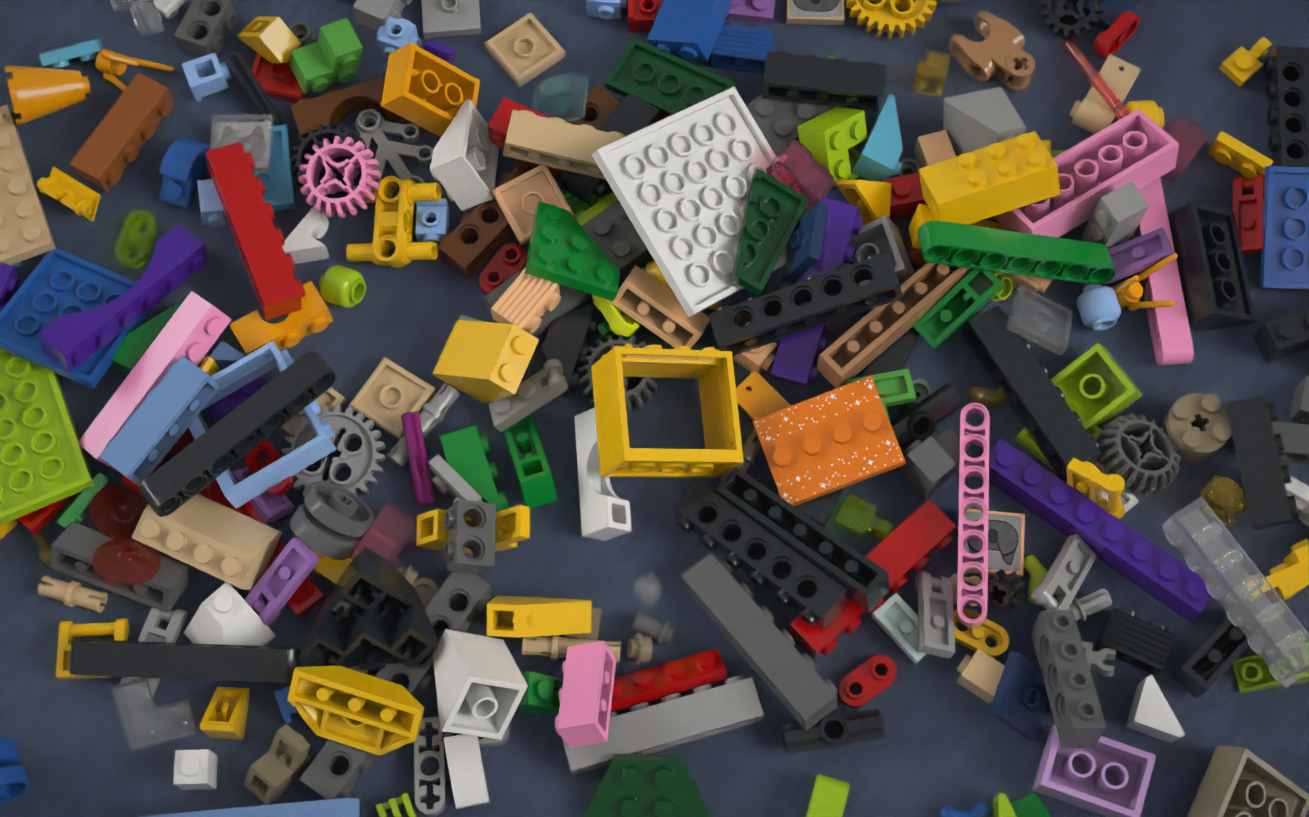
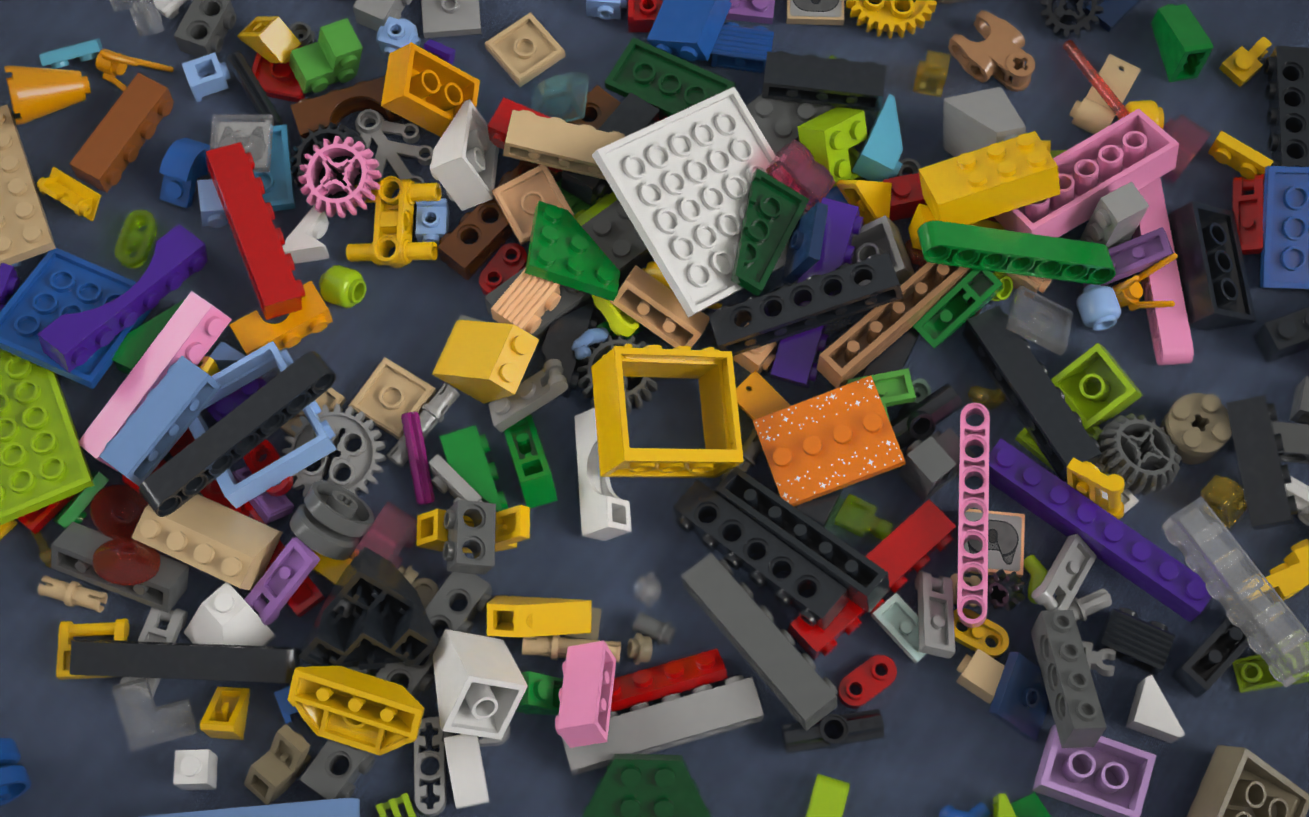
(589, 337): none -> medium blue arm
(933, 148): light nougat brick -> none
(1117, 35): red plate -> none
(1180, 42): none -> green slope

